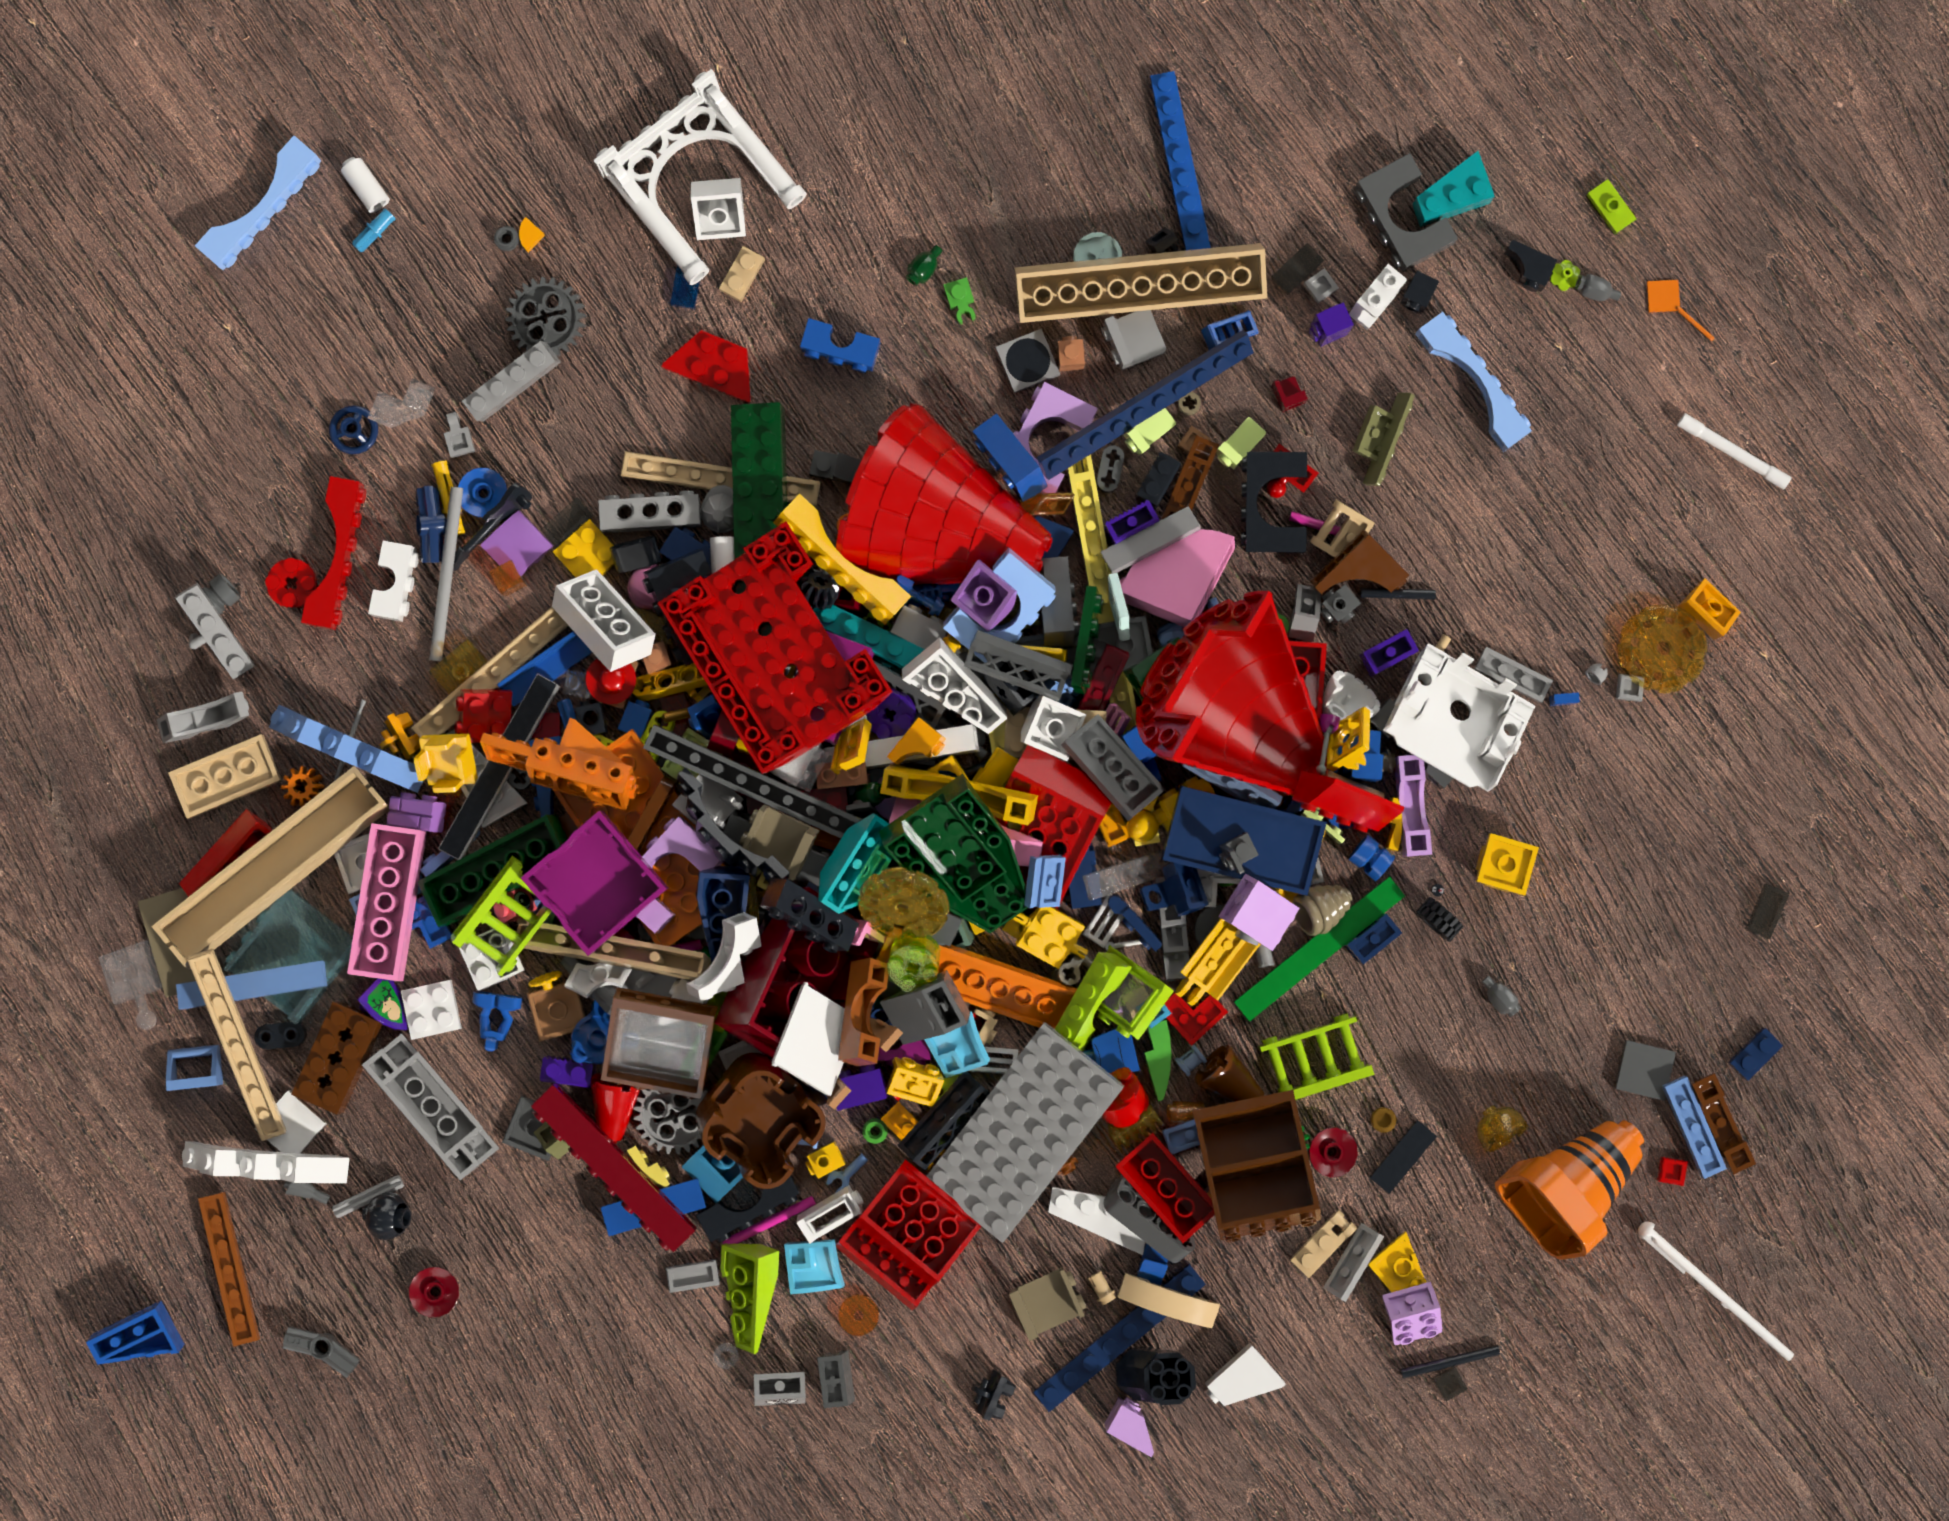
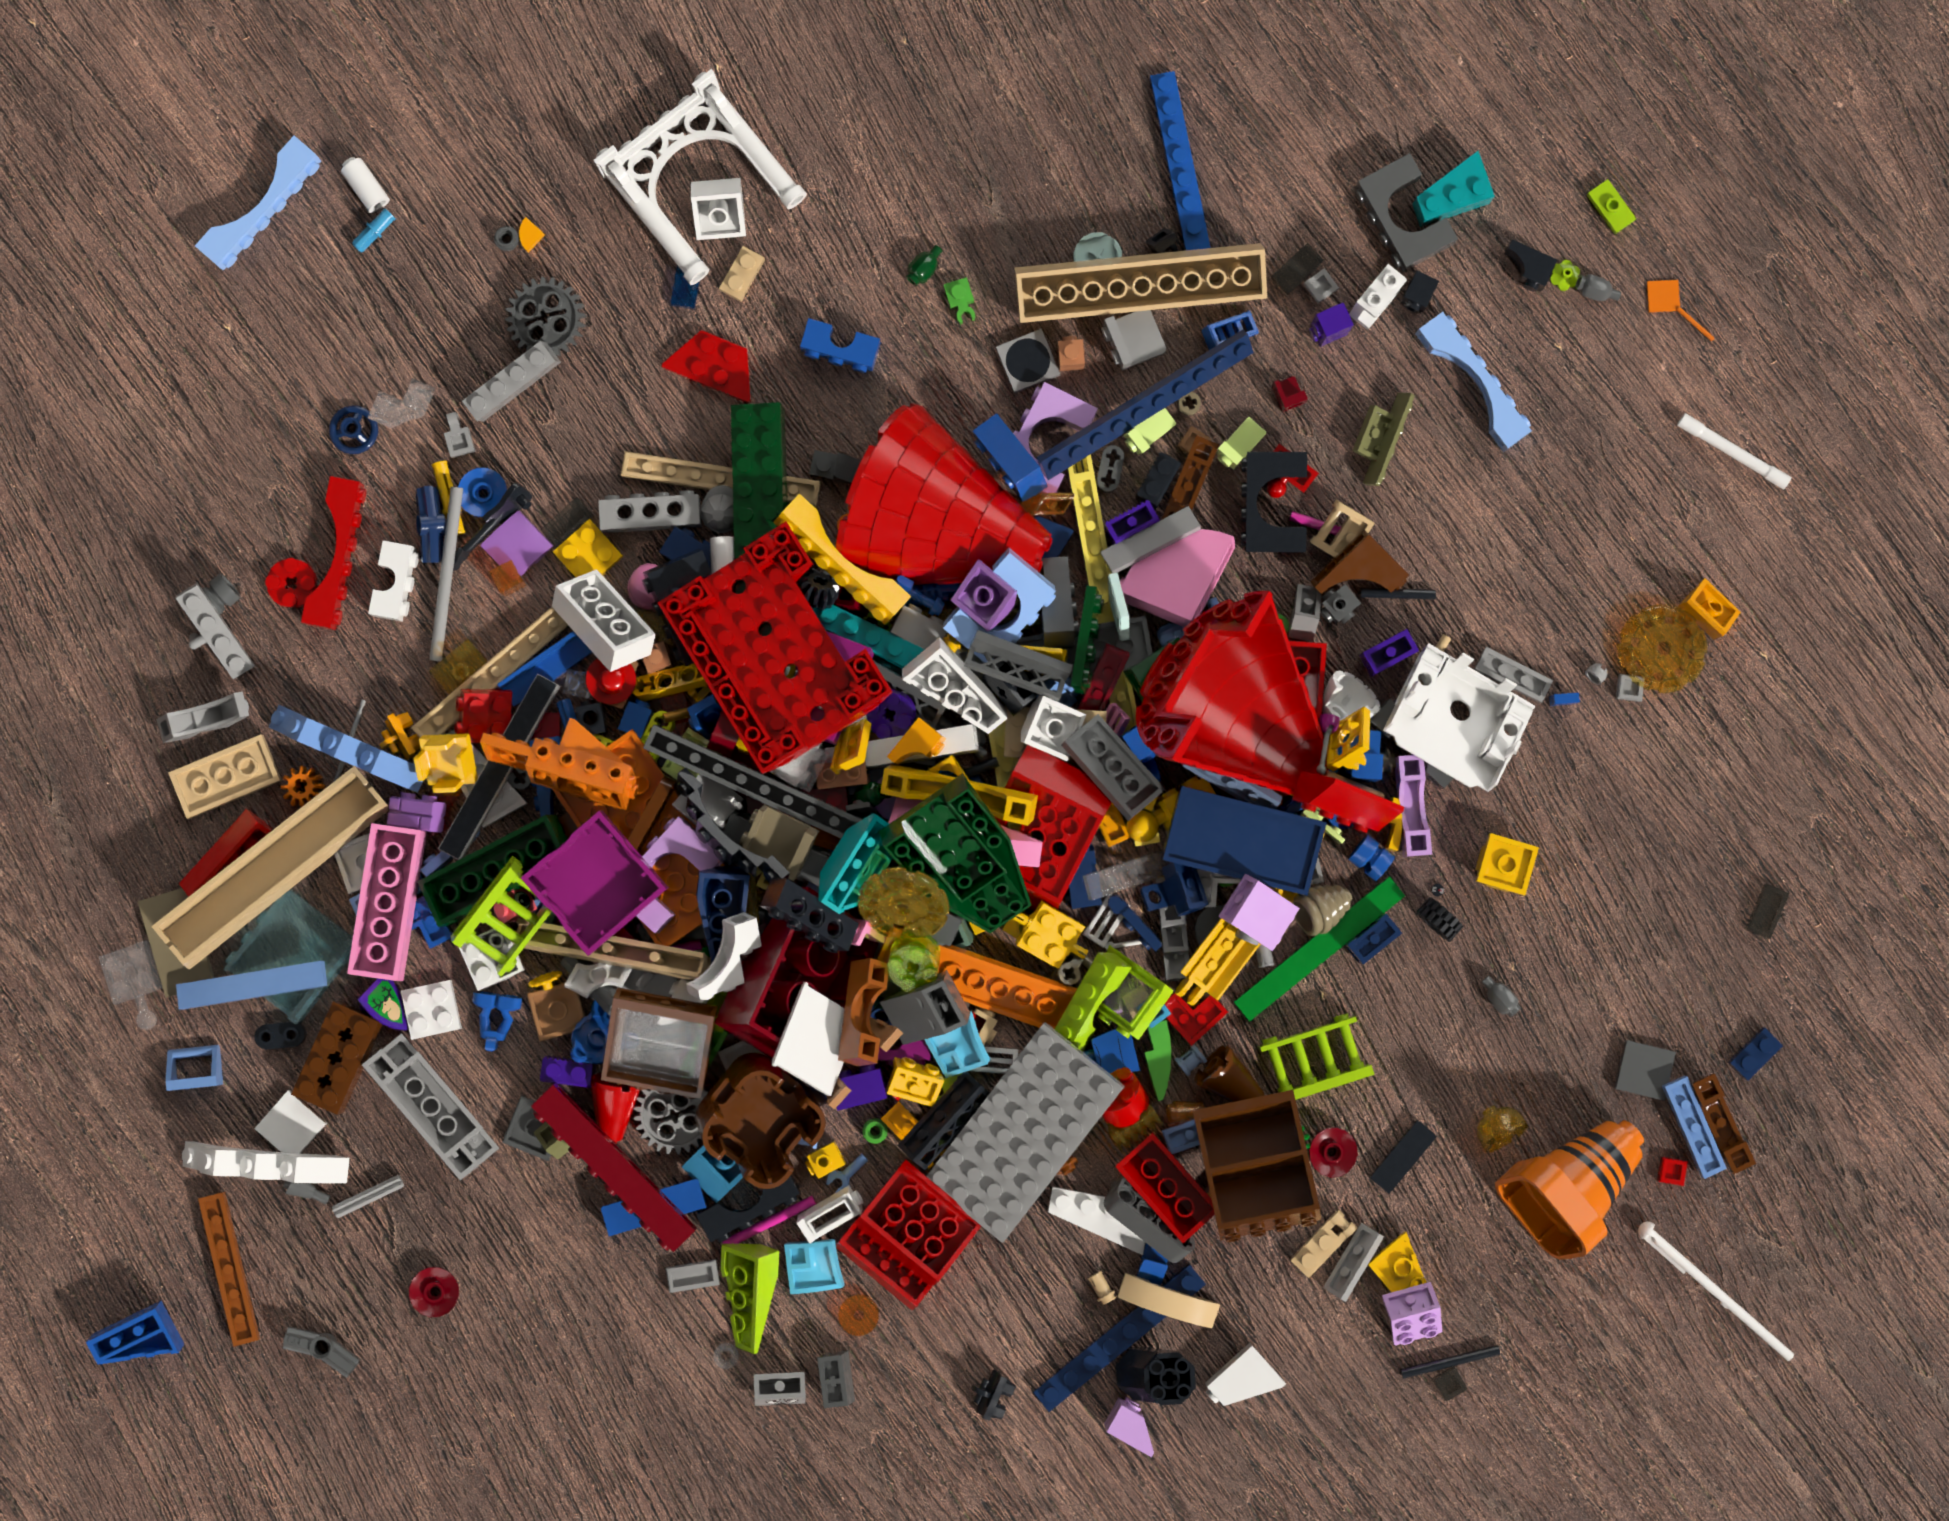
(236, 1044): tan tile -> none
(386, 1216): black plant -> none
(635, 554): black beam -> none
(657, 1175): light yellow slope -> none
(996, 769): yellow slope -> none
(1044, 881): medium blue plate -> none
(1047, 1302): dark tan panel -> none
(1237, 851): dark grey bracket -> none
(1383, 1119): pearl gold tile -> none

